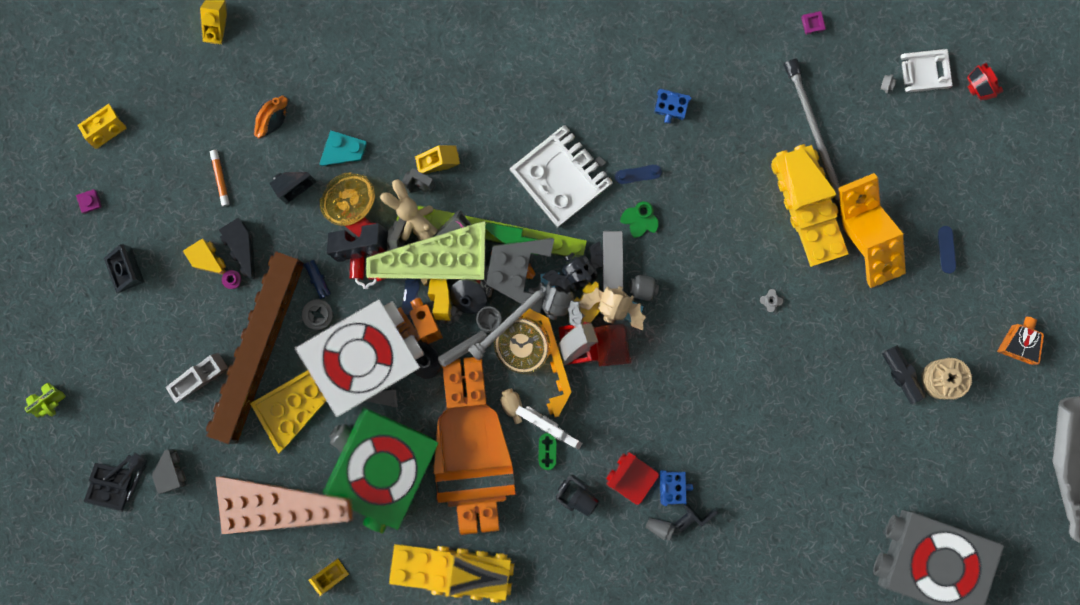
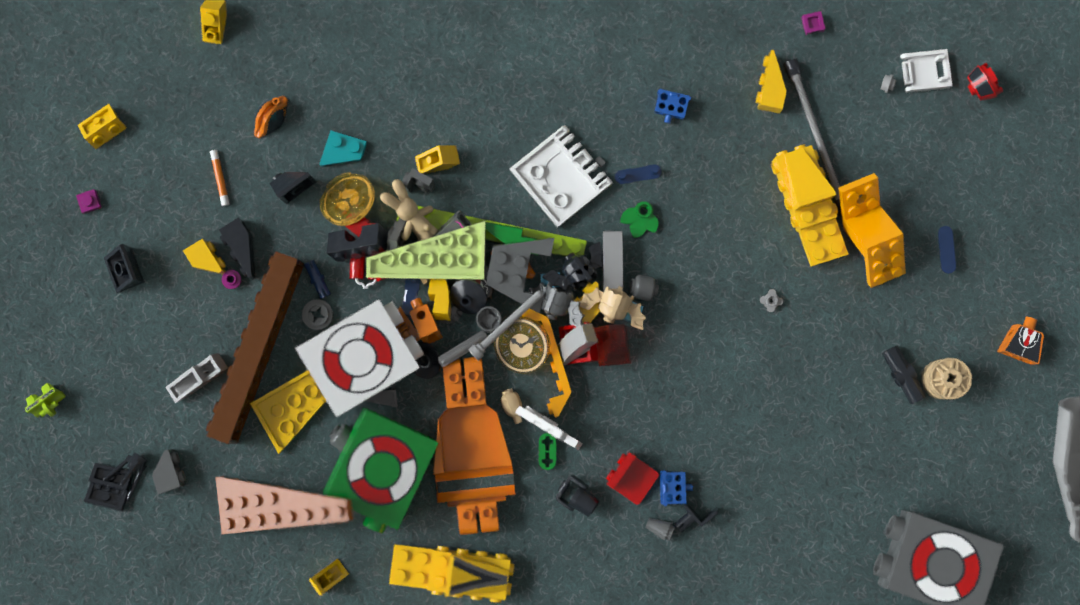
(773, 87): none -> yellow slope

